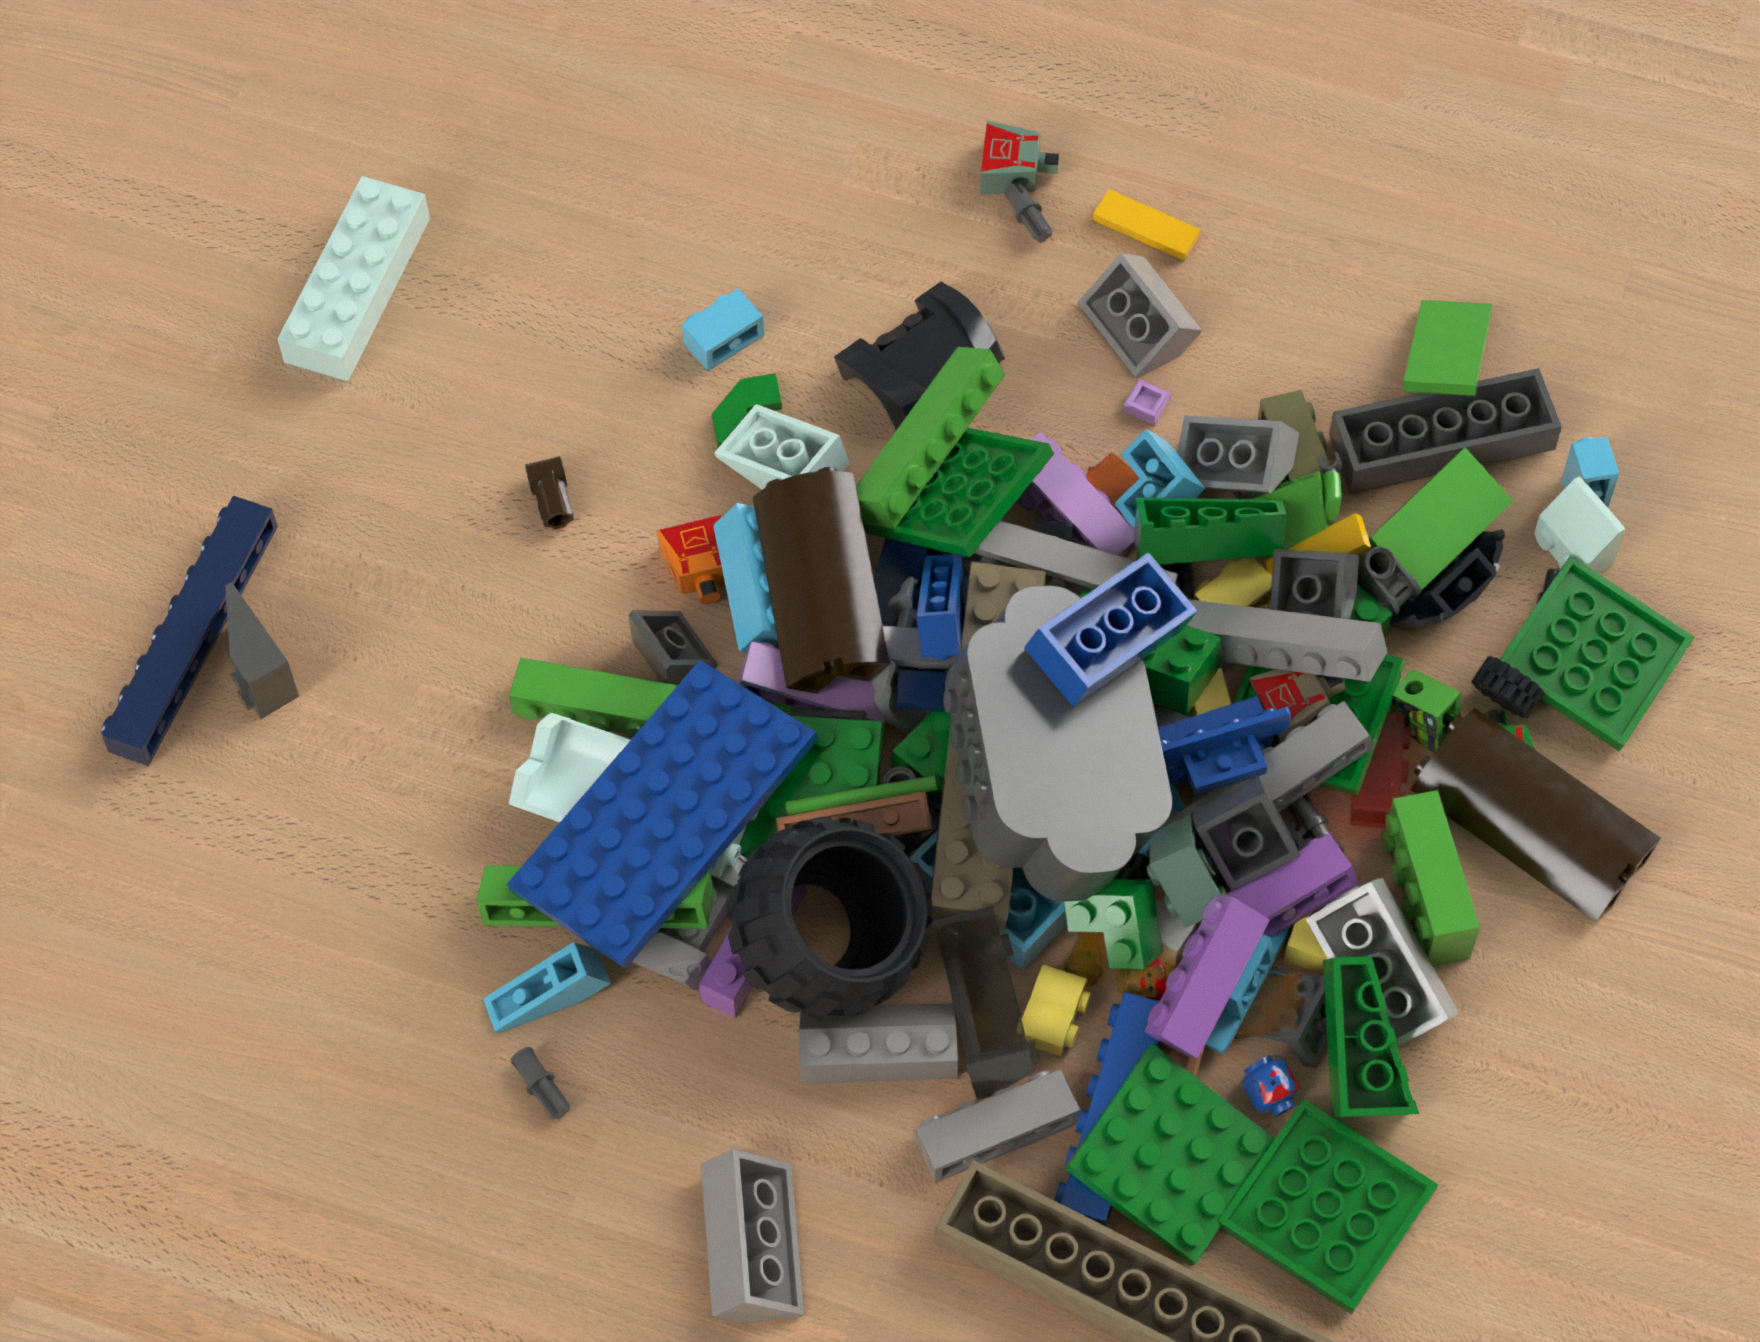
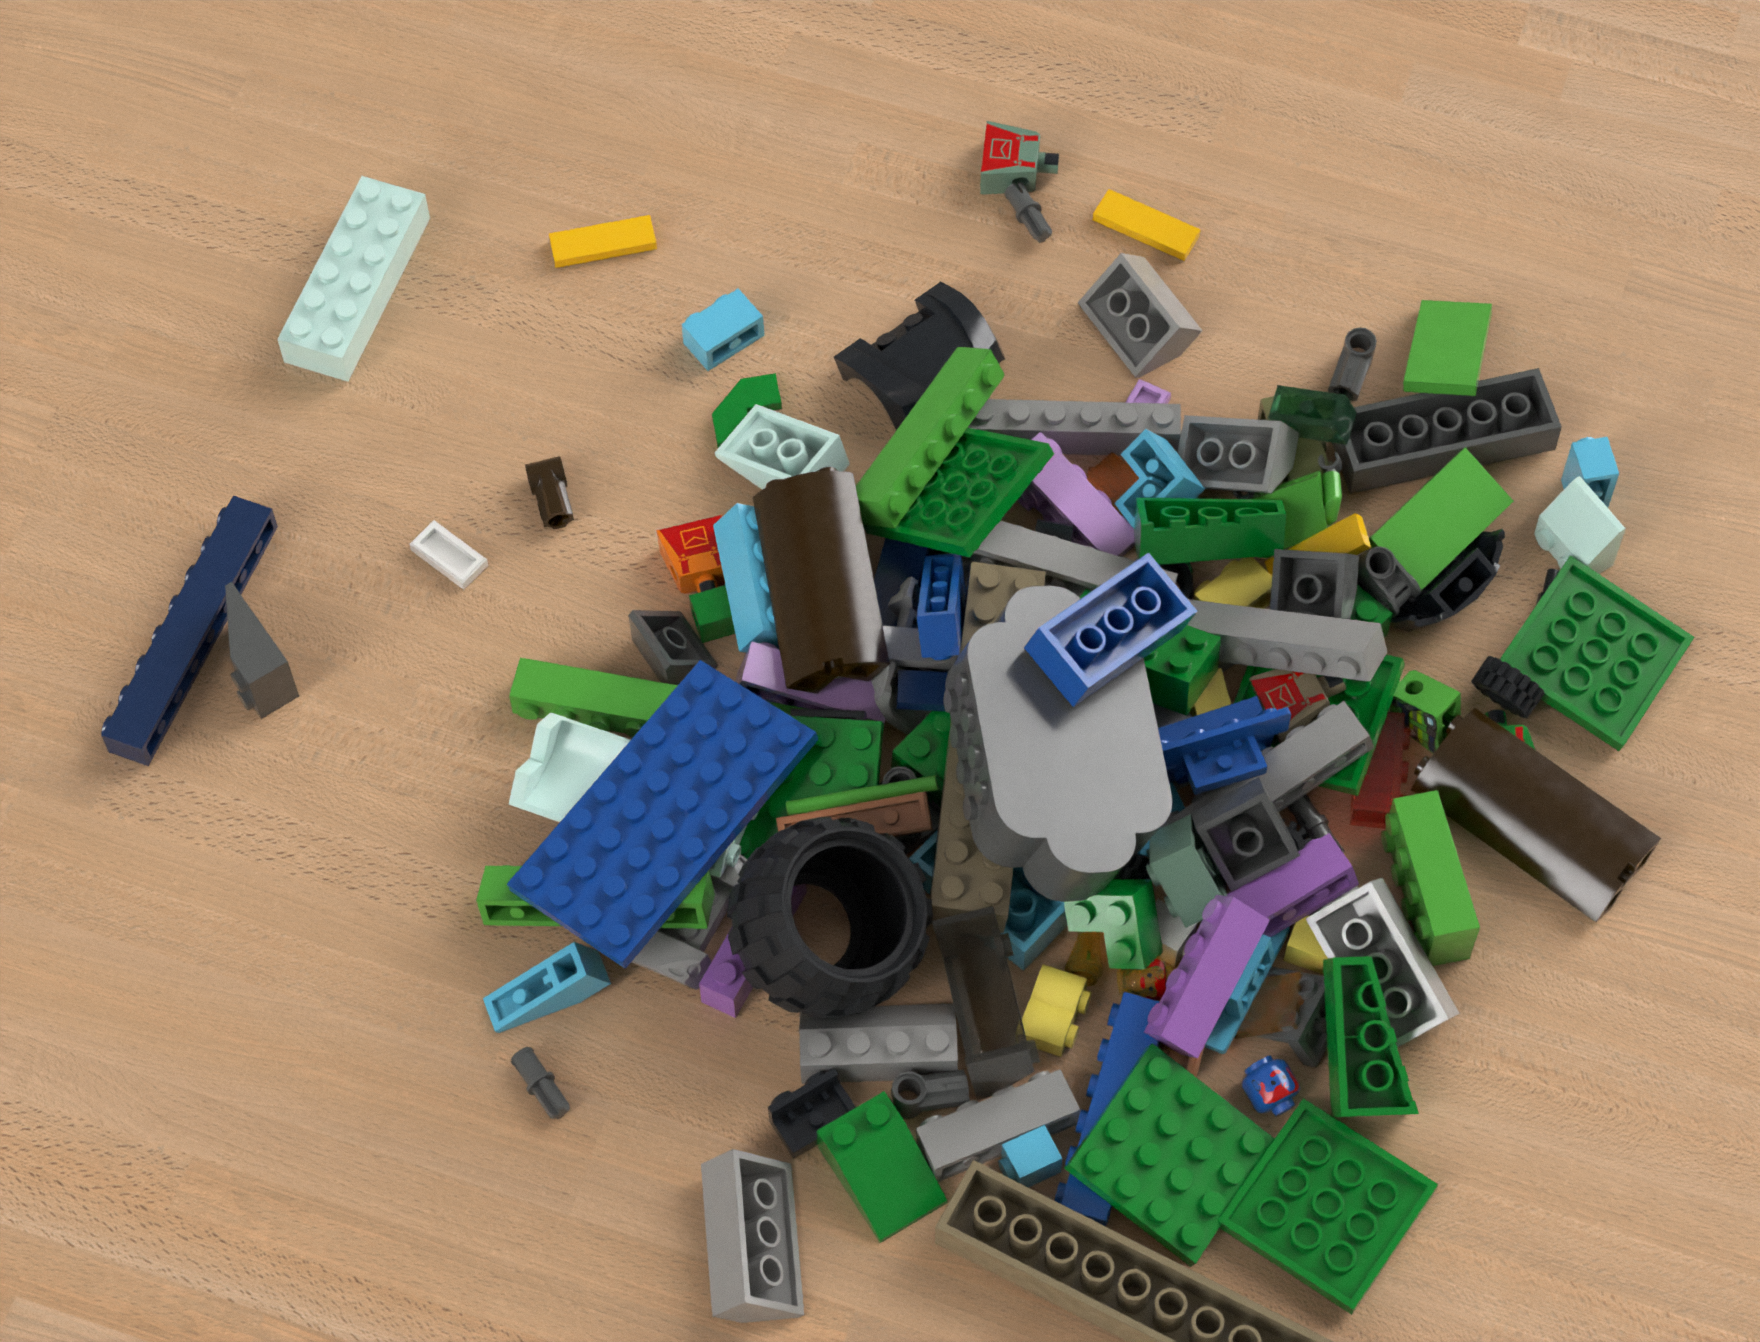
(448, 554): none -> white tile
(602, 241): none -> yellow tile
(712, 614): none -> green brick
(802, 1112): none -> black bracket
(881, 1166): none -> green slope
(932, 1092): none -> dark grey piece
(1030, 1158): none -> medium azure brick
(1081, 425): none -> light grey brick
(1314, 413): none -> clear green brick
(1353, 365): none -> dark grey piece

